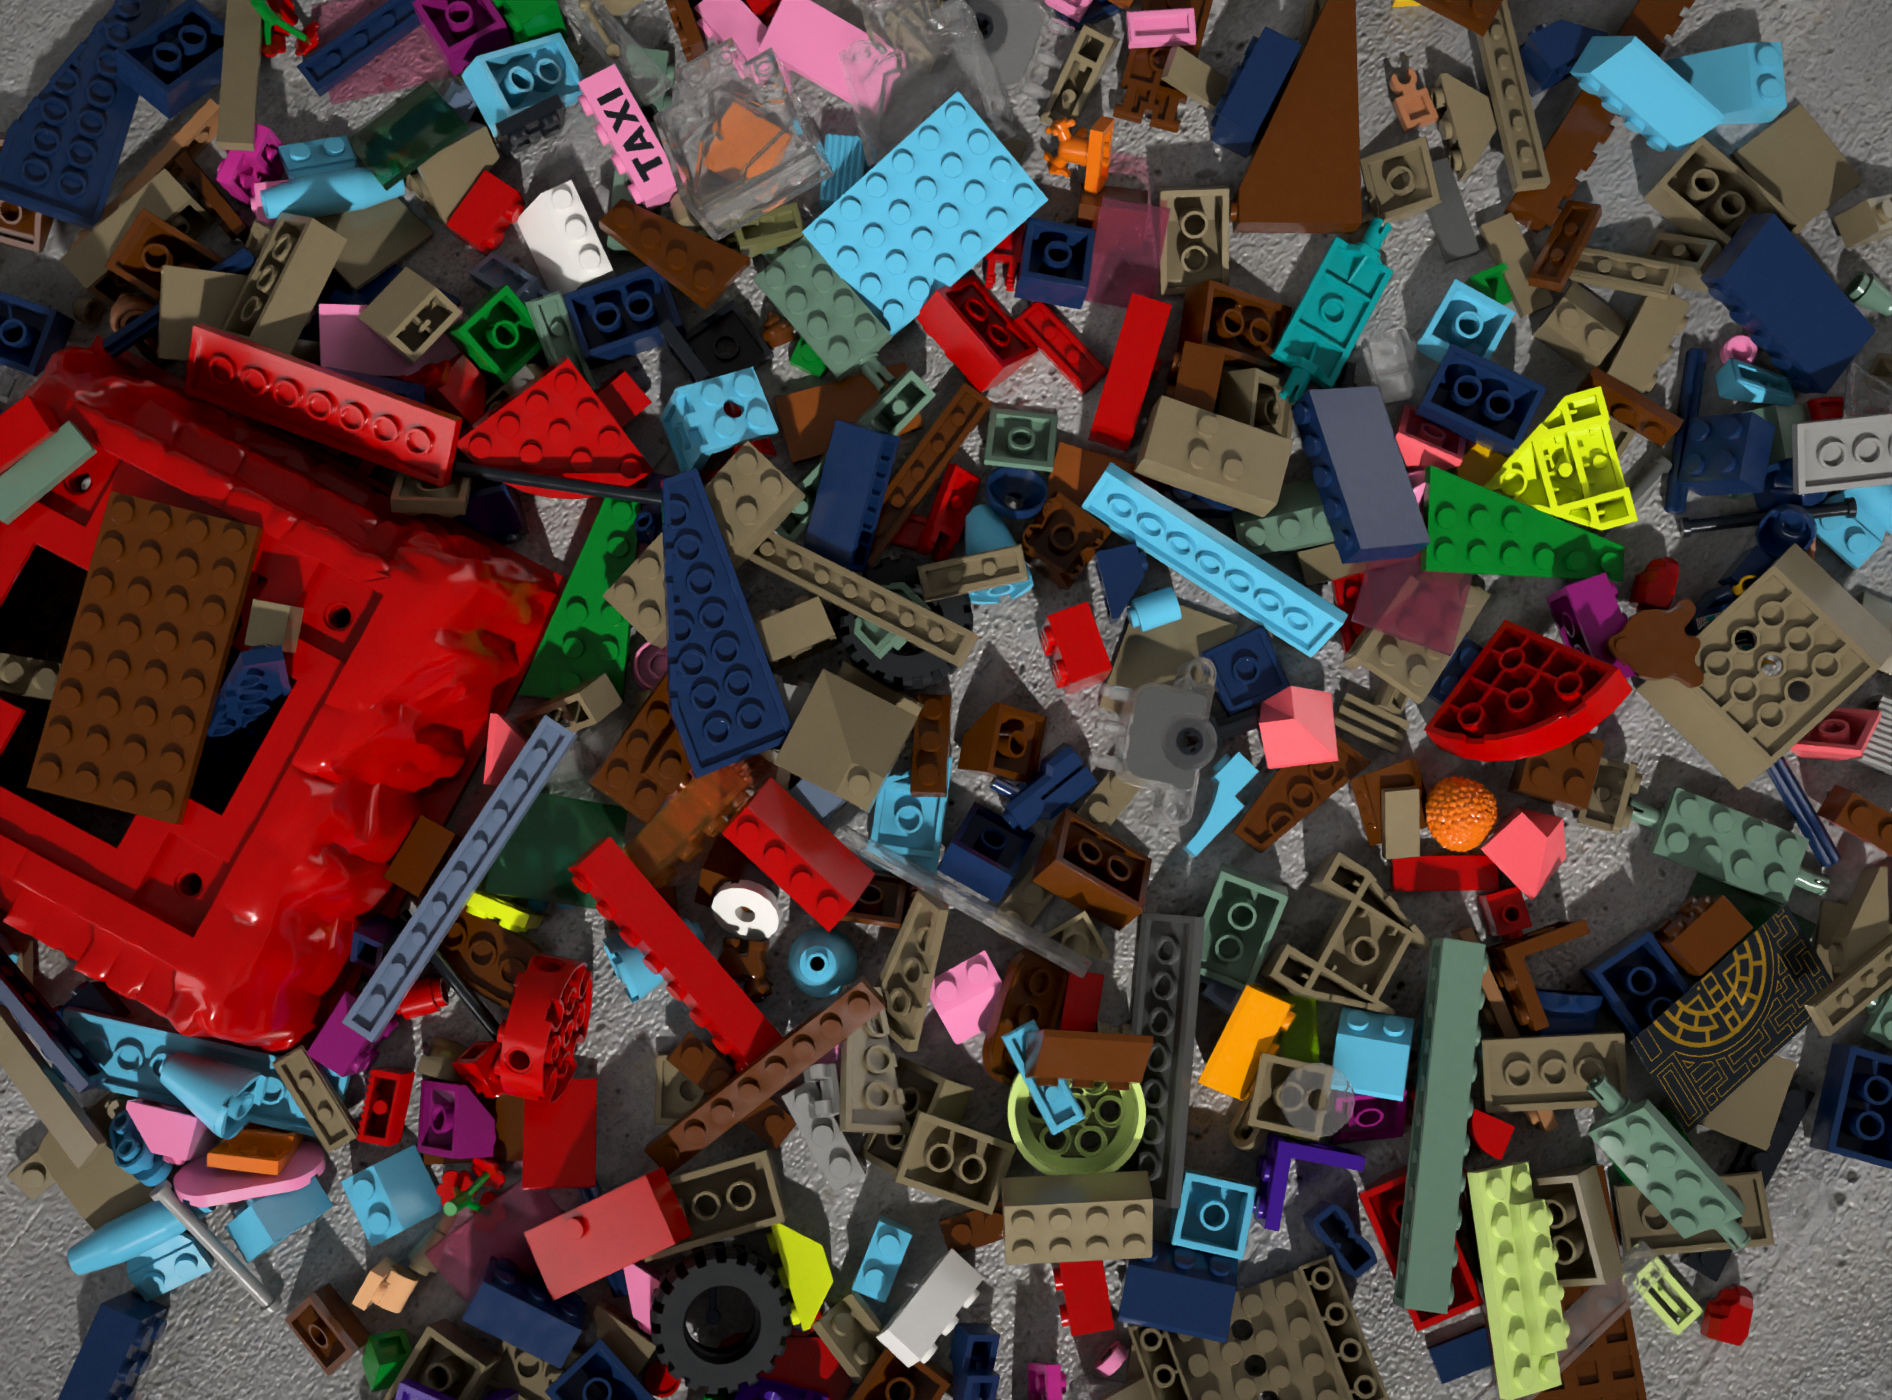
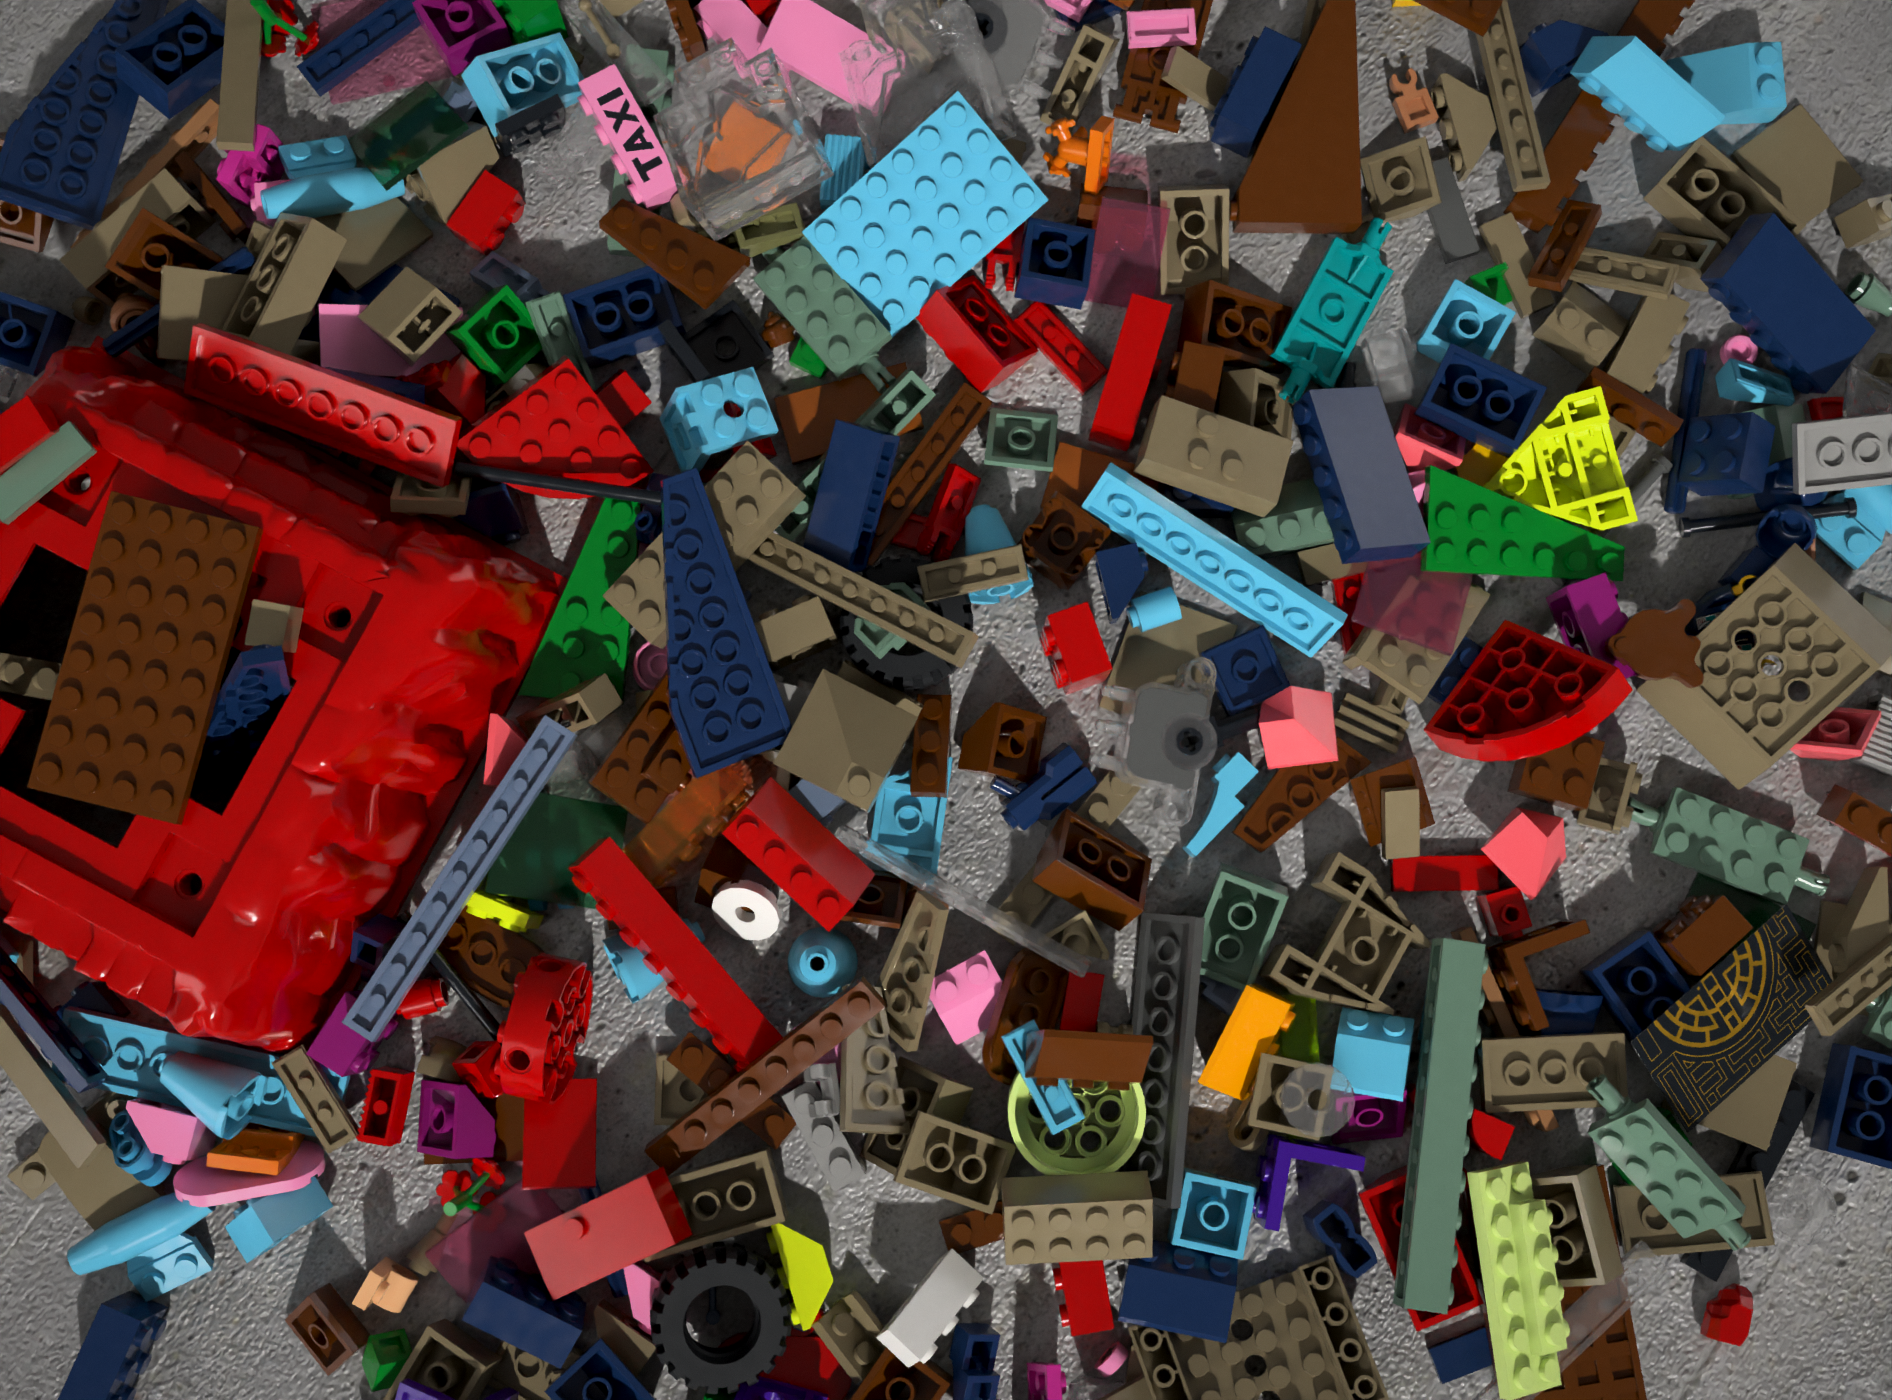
(222, 1254): light grey bar -> none
(393, 1195): medium azure slope -> none
(422, 857): reddish brown brick -> none
(564, 241): white slope -> none
(659, 1381): red piece -> none
(747, 966): reddish brown animal -> none
(882, 1259): medium azure brick -> none
(985, 852): dark blue slope -> none
(1019, 484): dark blue piece -> none
(1460, 813): orange hair -> none
(1655, 585): red rock -> none
(1685, 1319): yellowish green tile -> none
(1803, 813): dark blue axle -> none

